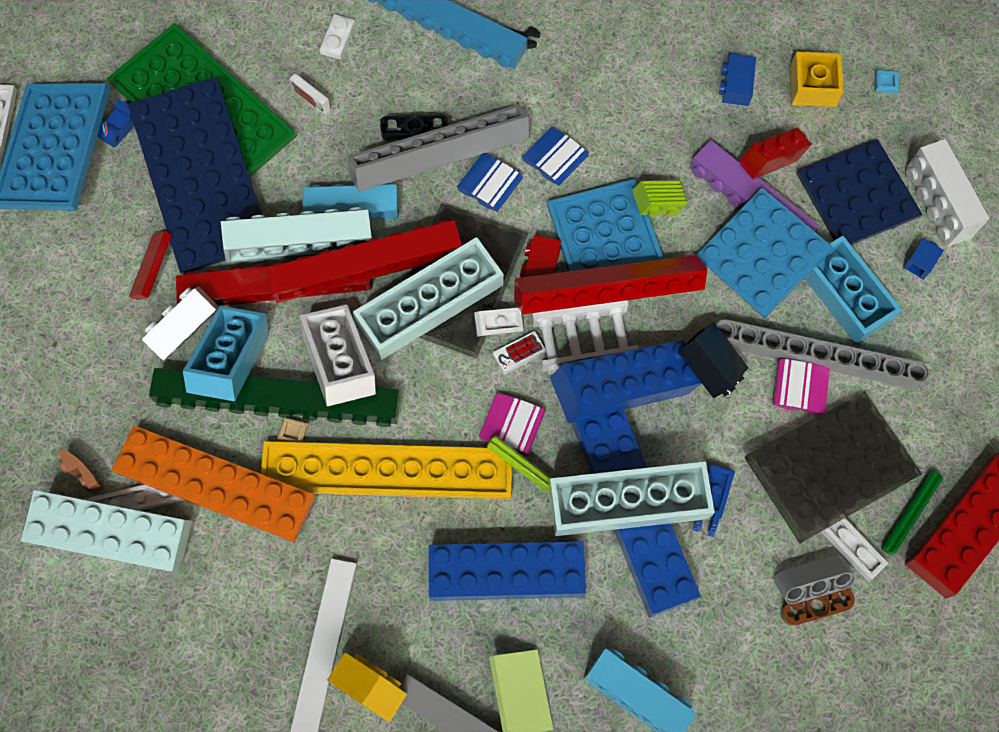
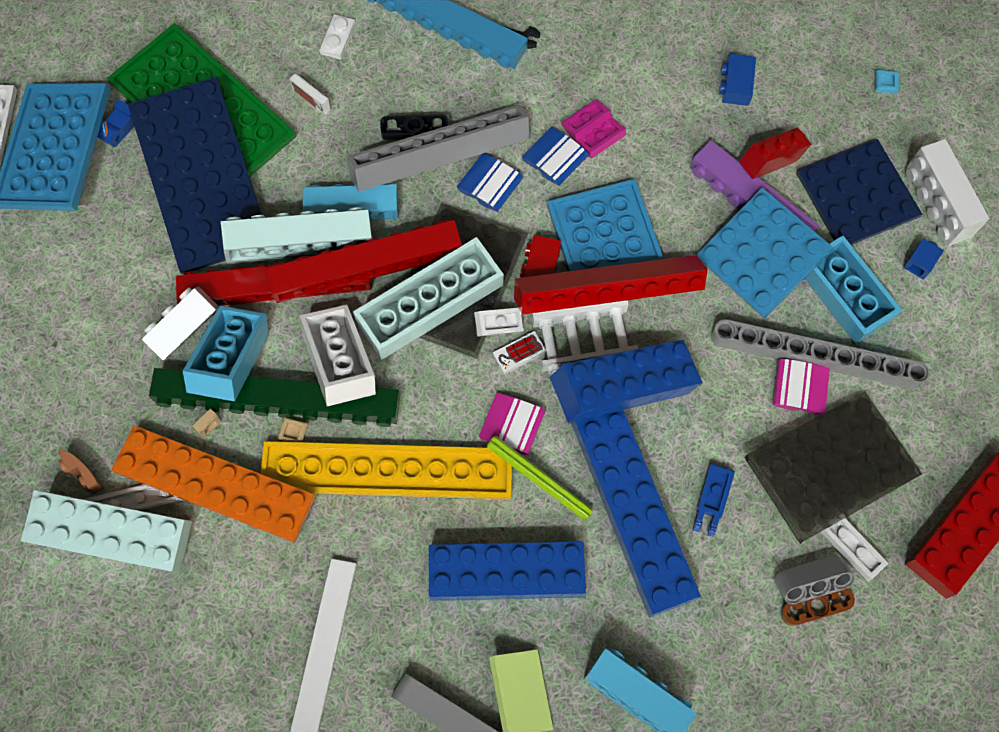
(150, 265): red tile -> none
(206, 423): none -> tan tile
(368, 685): yellow brick -> none
(593, 128): none -> dark pink slope
(630, 498): light aqua brick -> none
(660, 197): lime brick -> none
(714, 361): black brick -> none
(816, 79): yellow brick -> none
(912, 513): green axle -> none

